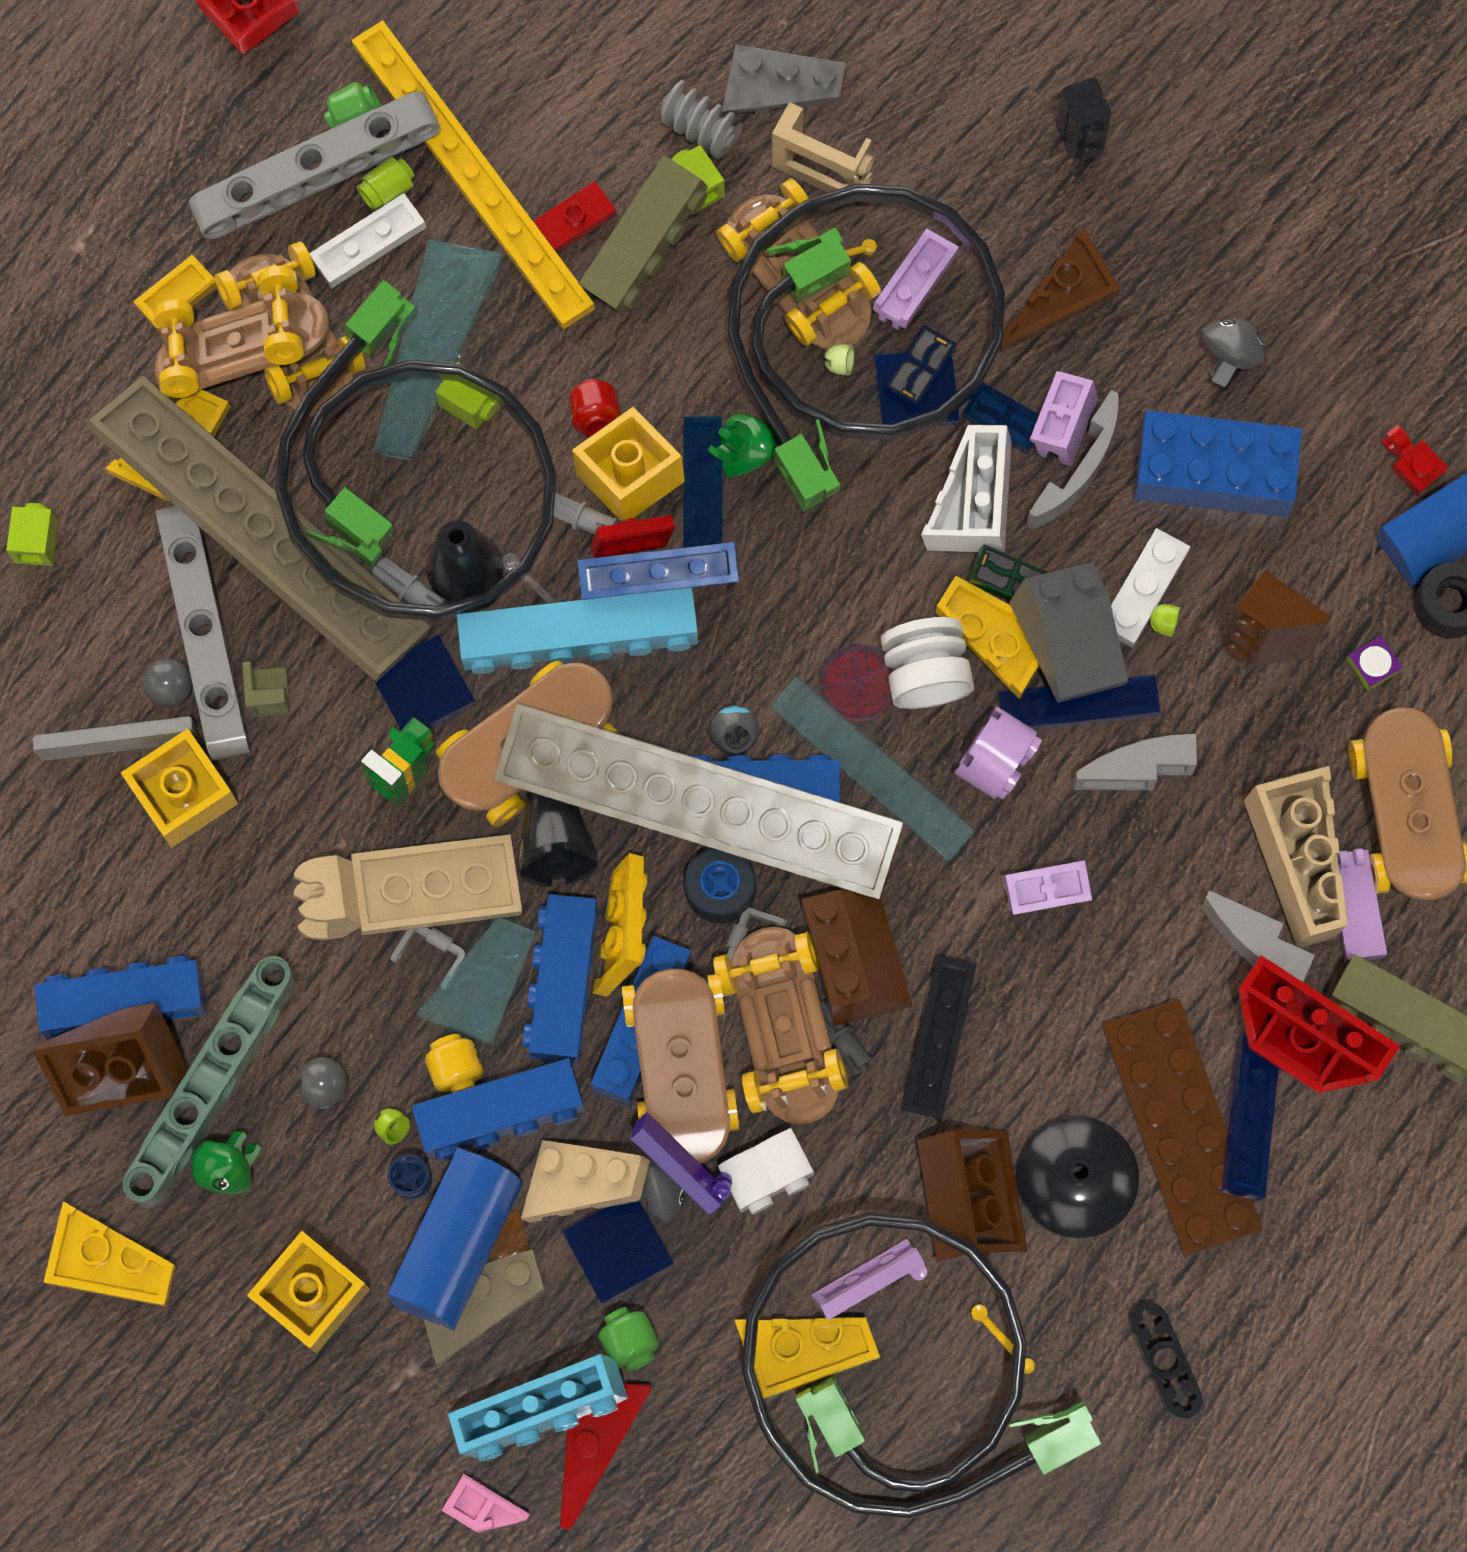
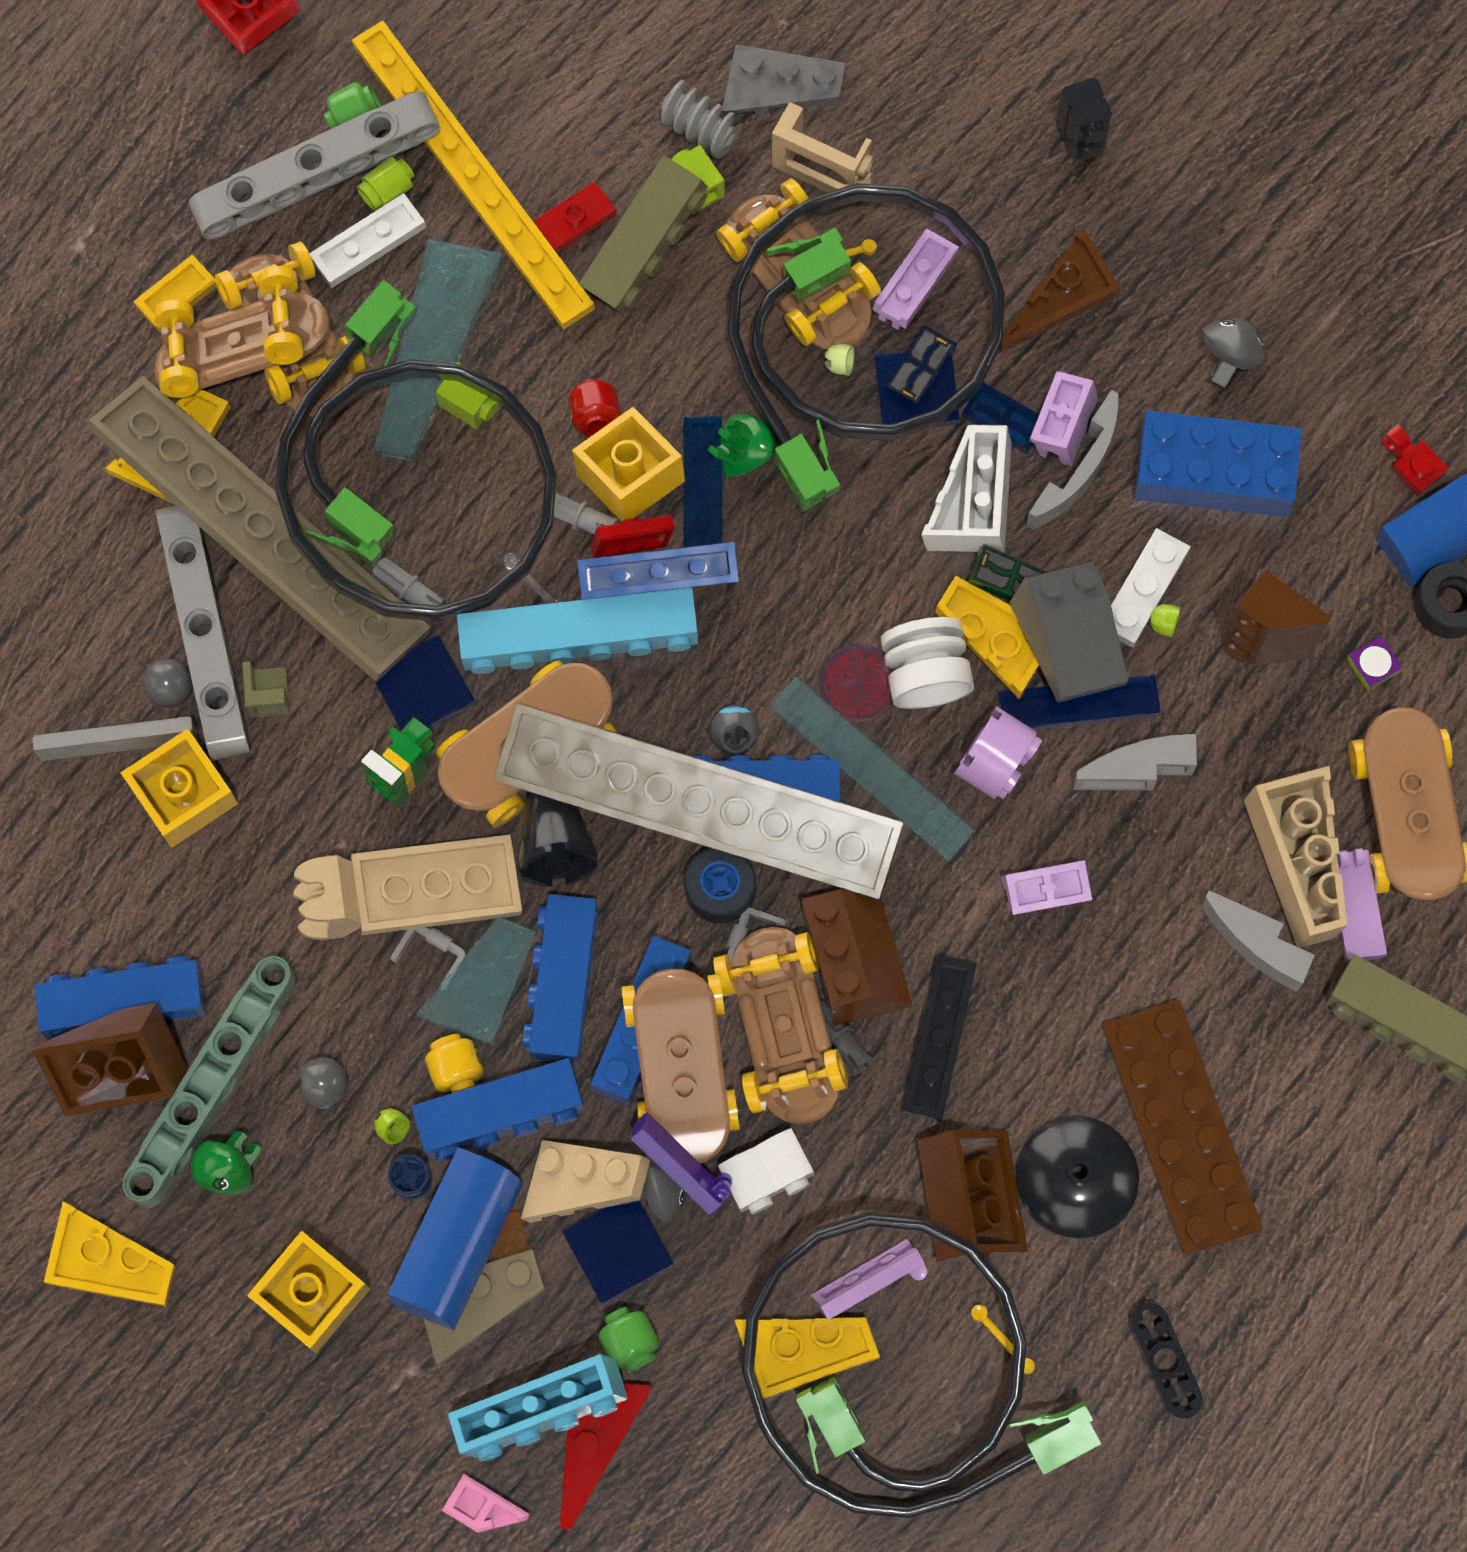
(32, 535): lime brick -> none
(462, 562): black cone -> none
(623, 941): yellow wing -> none
(1250, 1124): clear blue tile -> none
(1309, 1032): red wedge -> none

